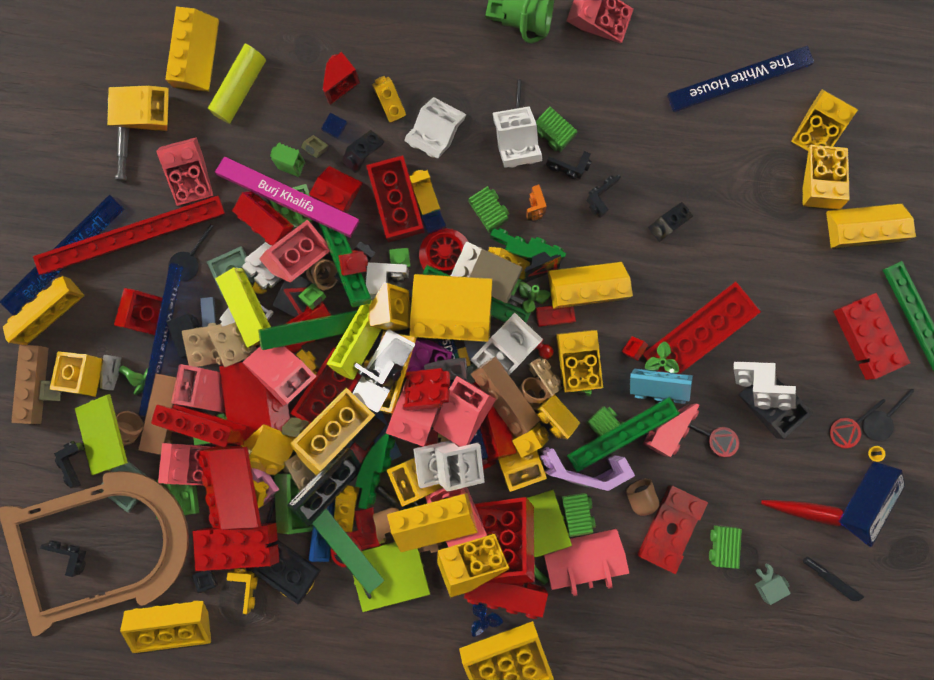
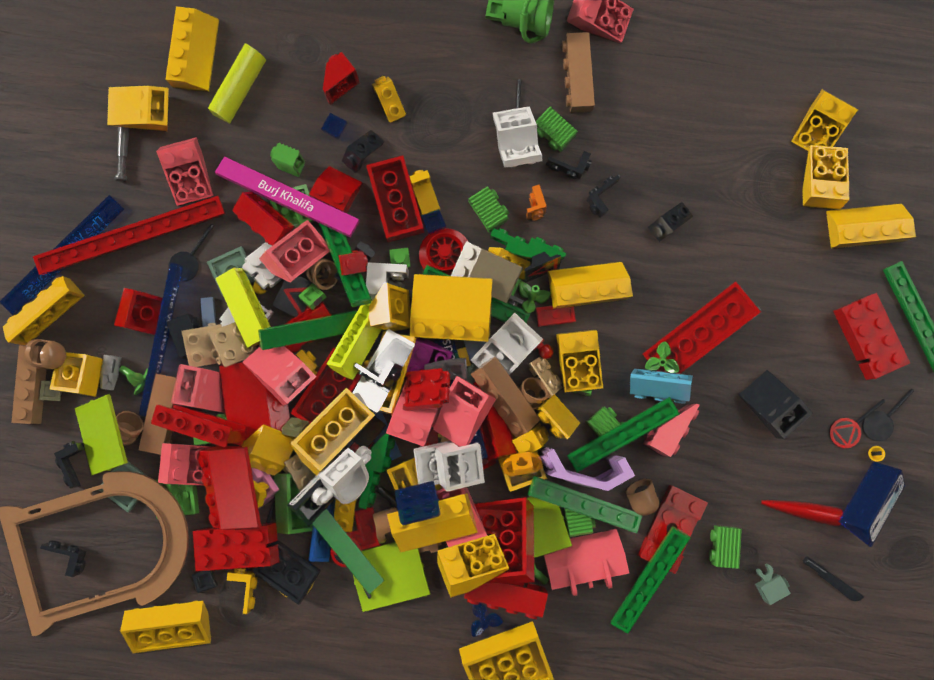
(51, 355): none -> medium nougat helmet
(314, 146): olive plate -> none
(344, 477): none -> white piece
(417, 503): none -> clear blue bracket
(435, 128): white bracket -> none
(522, 464): none -> light orange bracket
(579, 72): none -> medium nougat brick
(584, 504): none -> green tile
(635, 348): red plate -> none
(650, 579): none -> green tile
(721, 441): piece -> none
(740, 78): clear blue tile -> none
(765, 390): white bracket -> none

